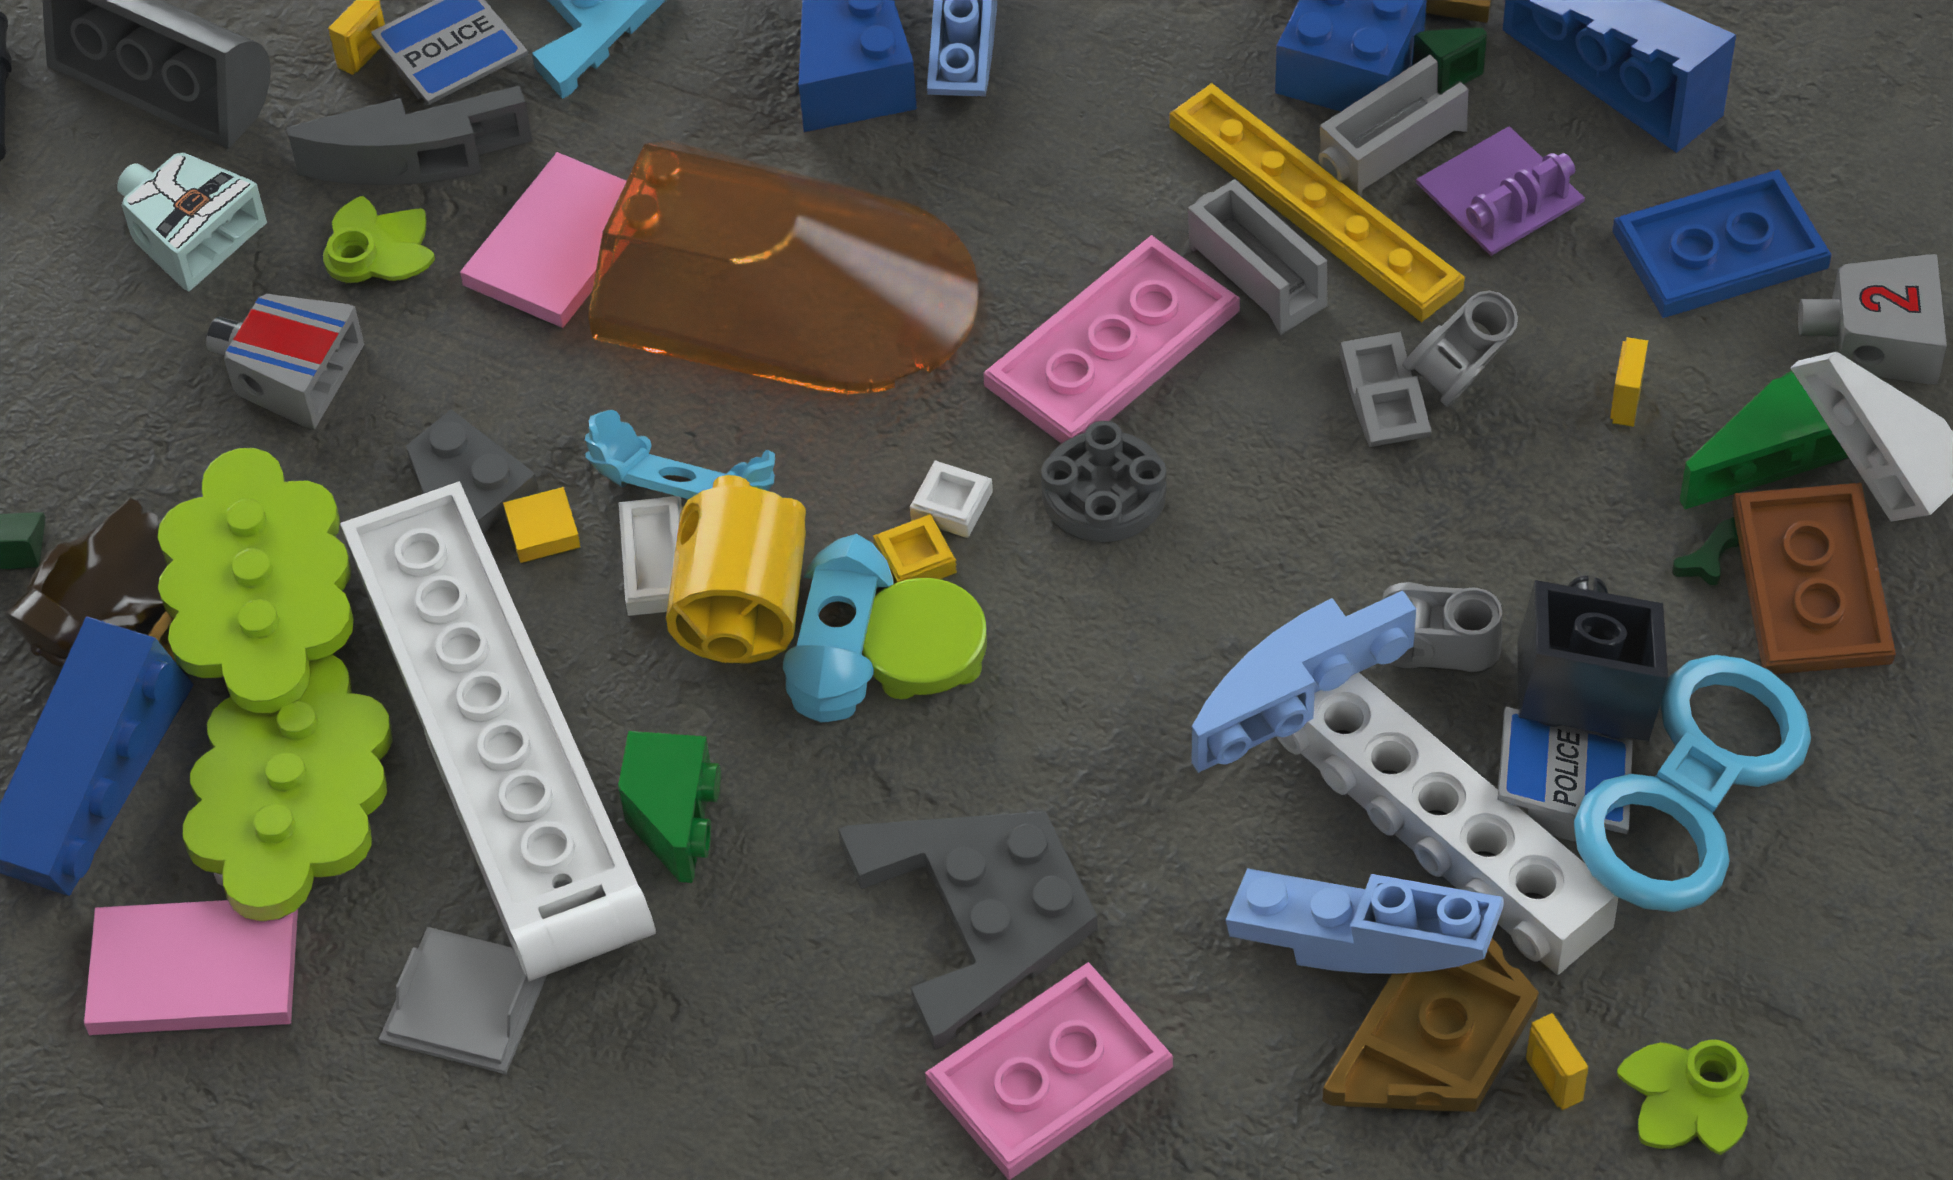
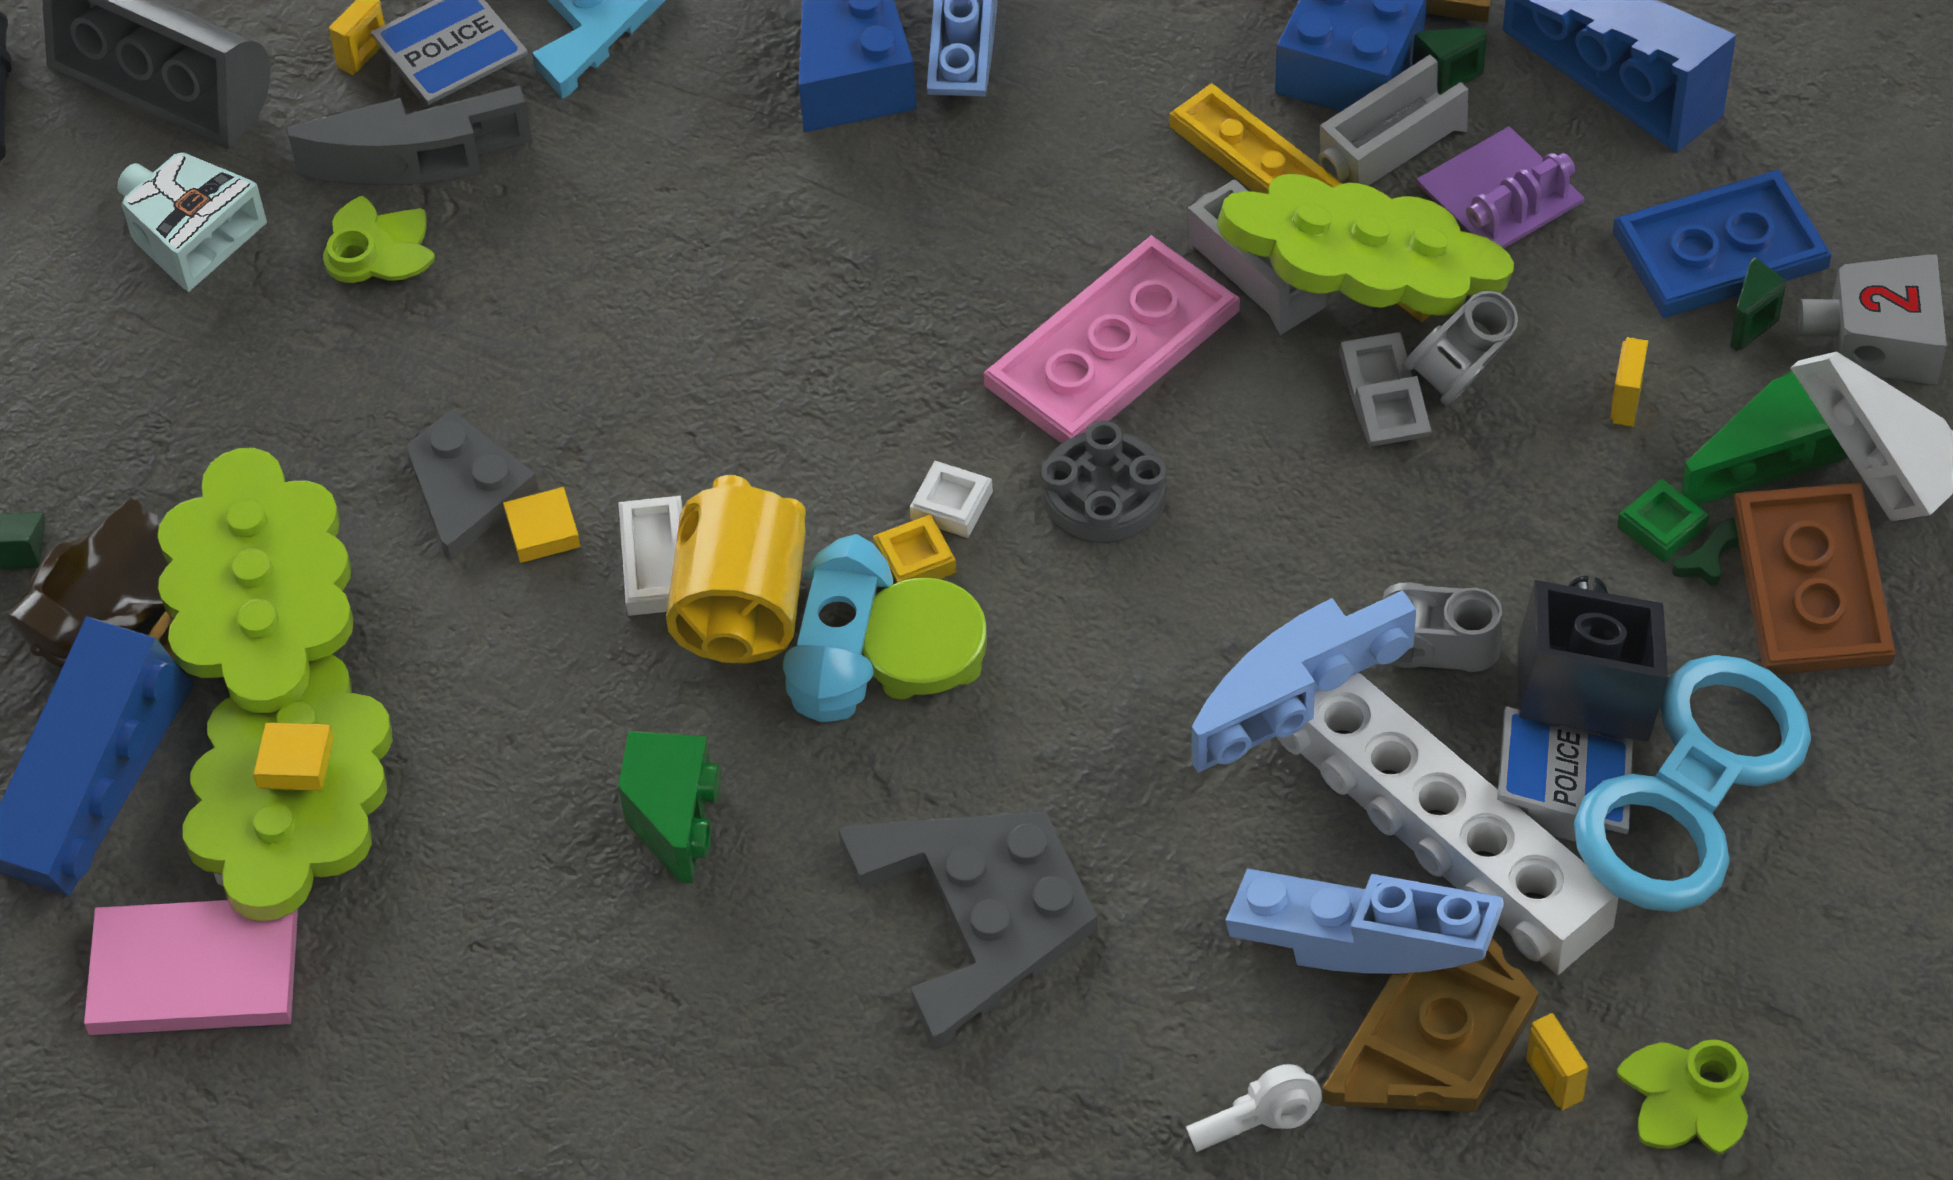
(289, 354): light grey torso -> none
(293, 756): none -> yellow tile
(462, 1001): light grey piece -> none
(497, 733): white hinge -> none
(548, 242): bright pink tile -> none
(626, 459): medium azure piece -> none
(778, 274): clear orange windscreen -> none
(1048, 1070): bright pink tile -> none
(1278, 1099): none -> white plate
(1364, 244): none -> lime plate
(1662, 520): none -> green tile
(1758, 304): none -> dark green slope

